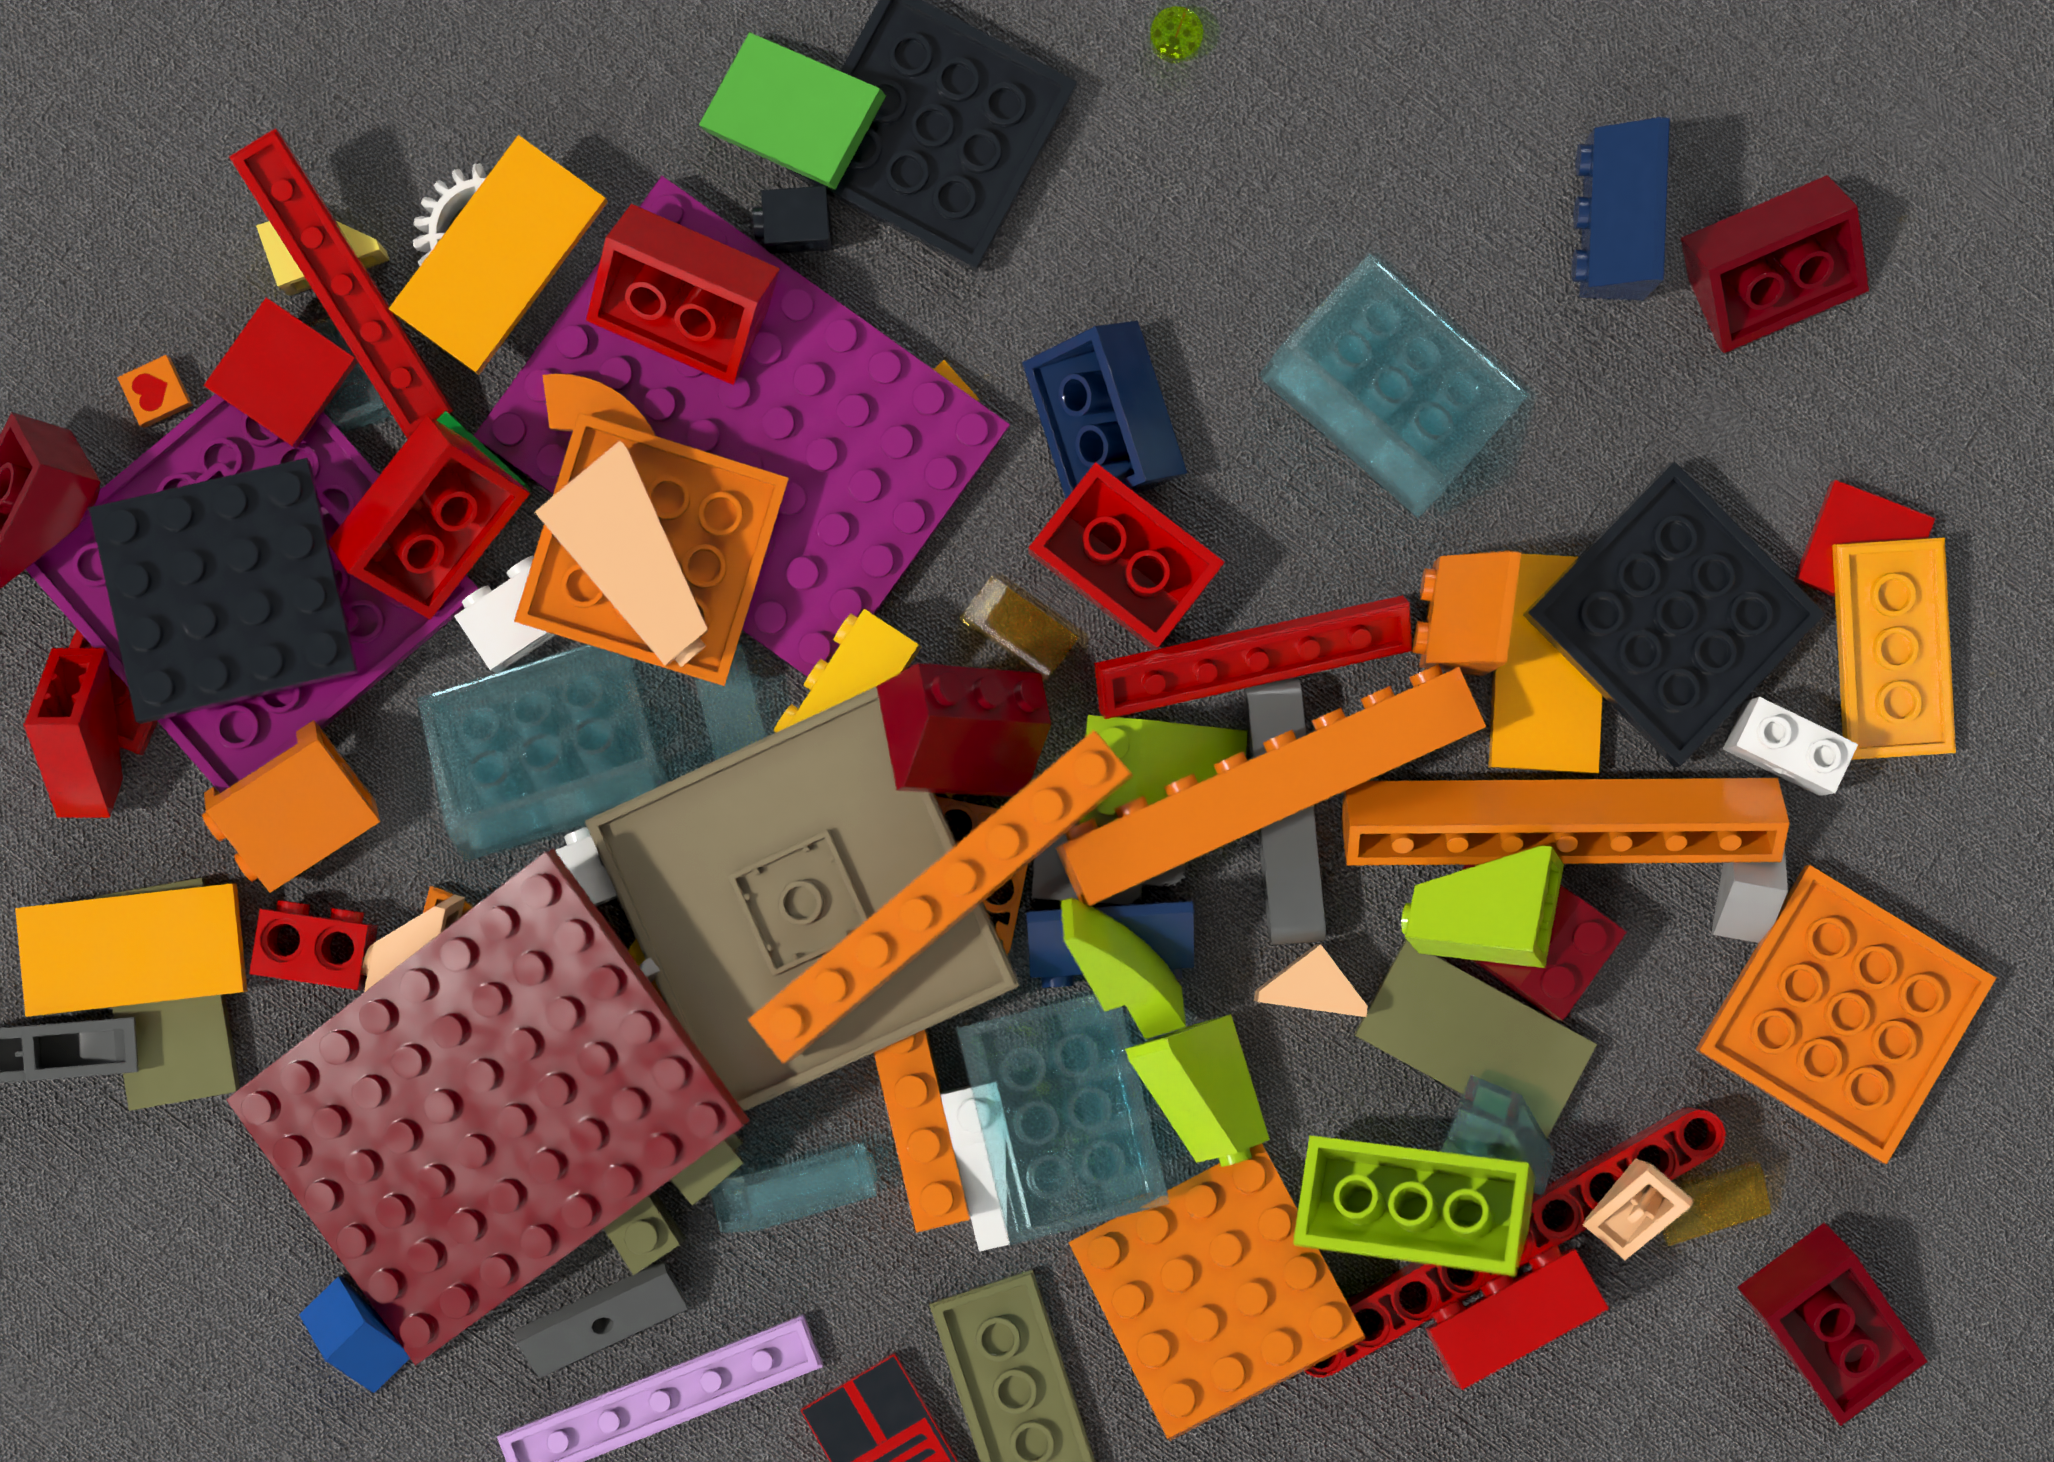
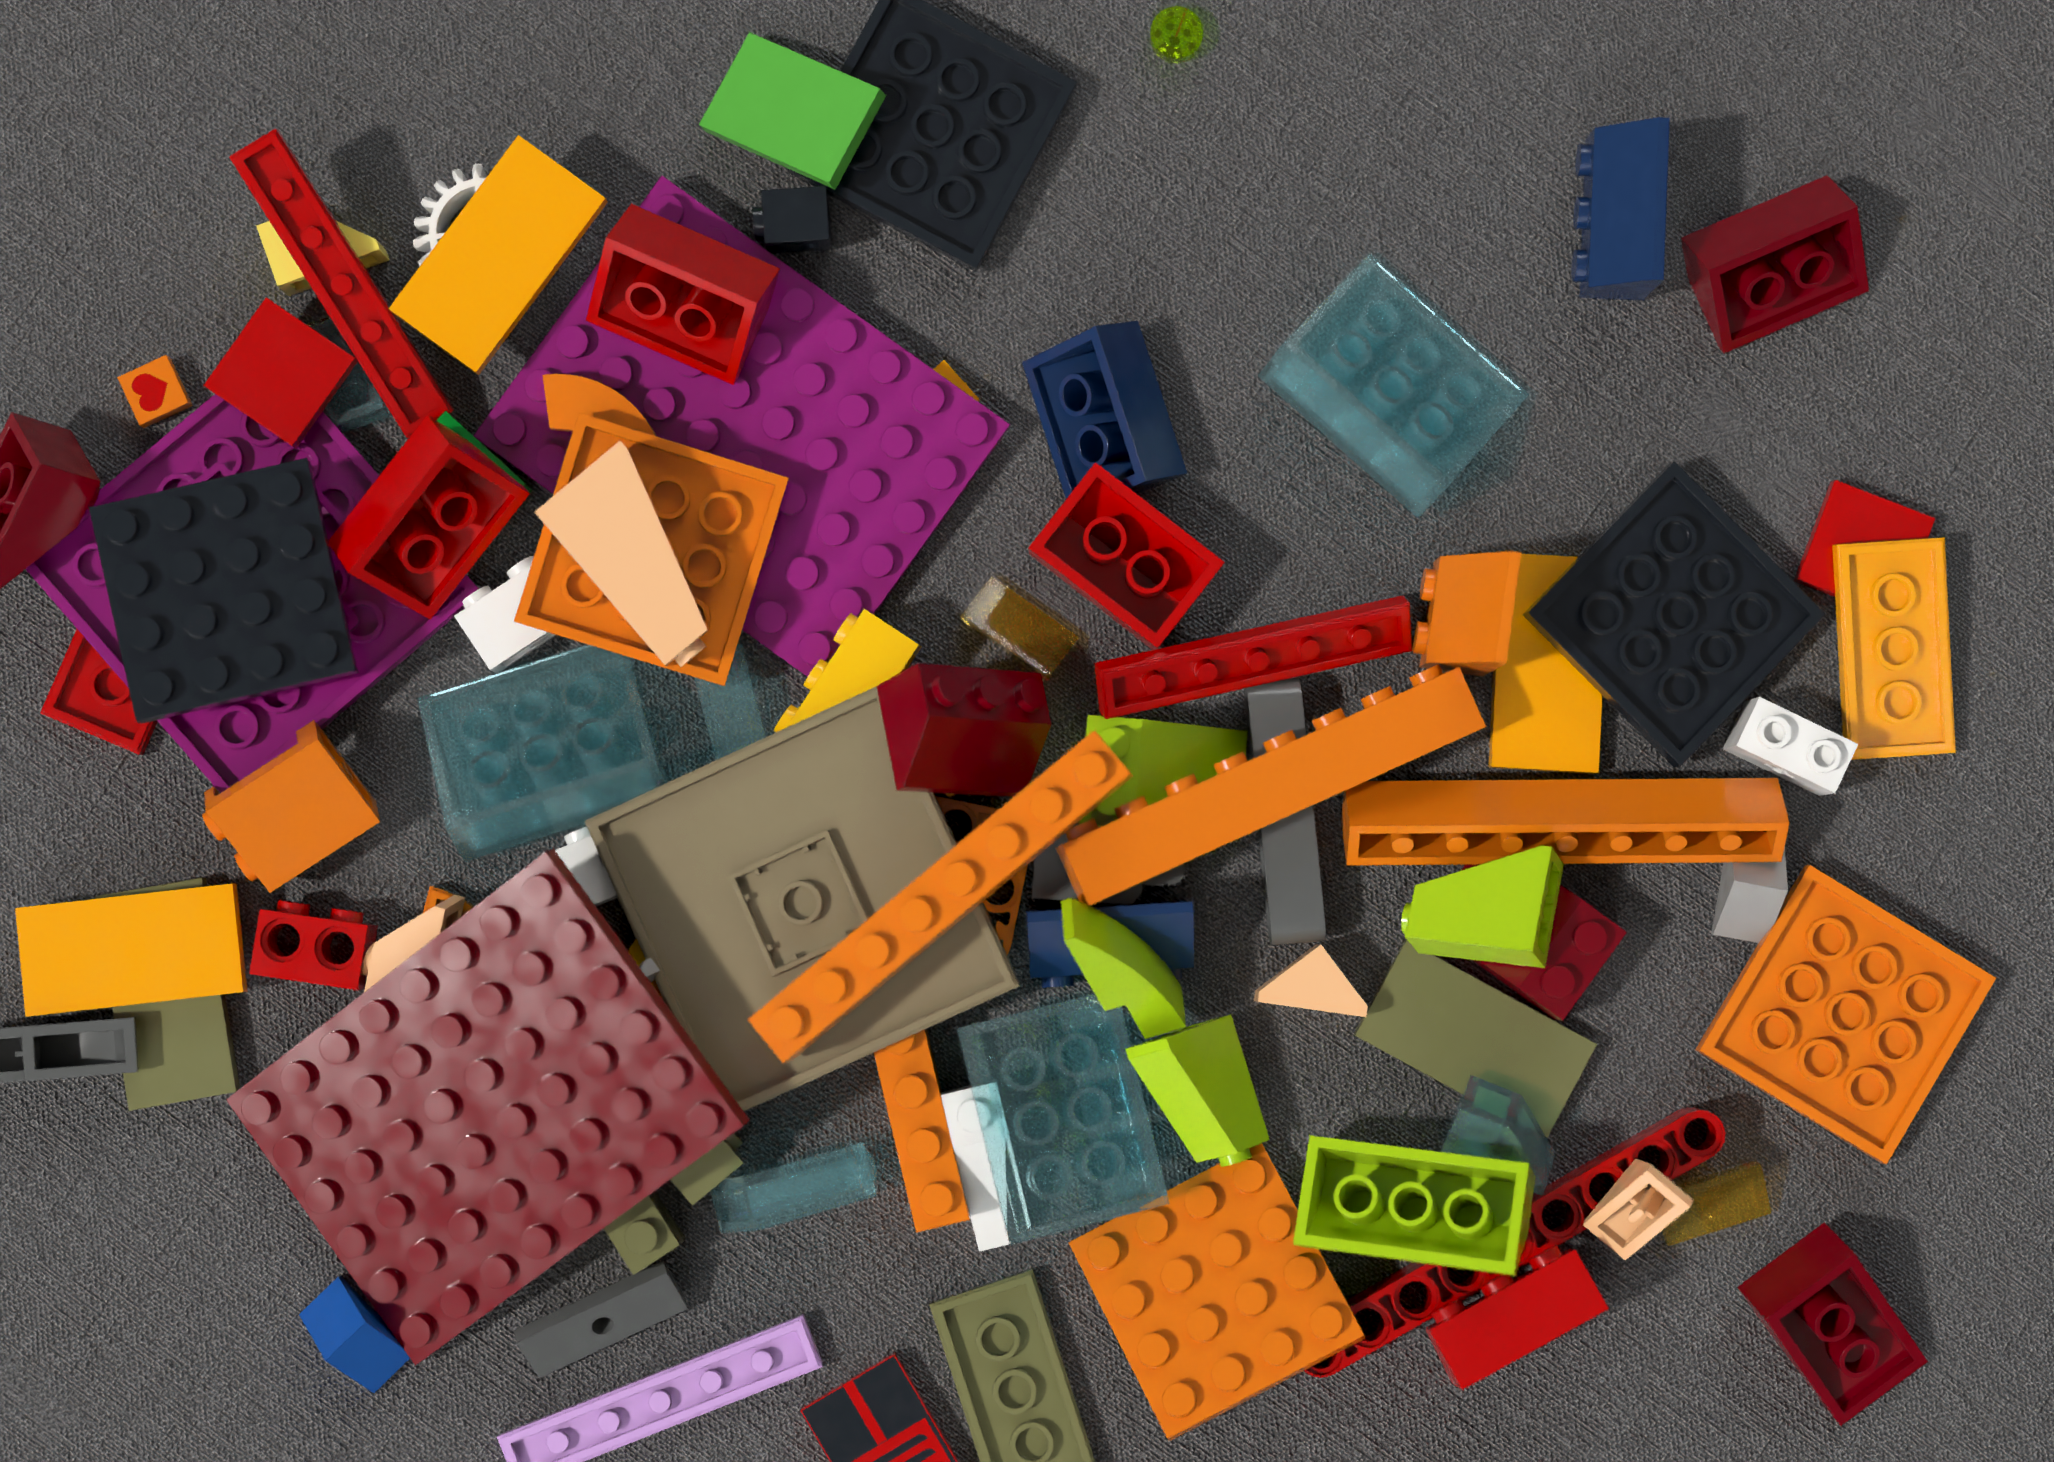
(76, 733): red slope -> none

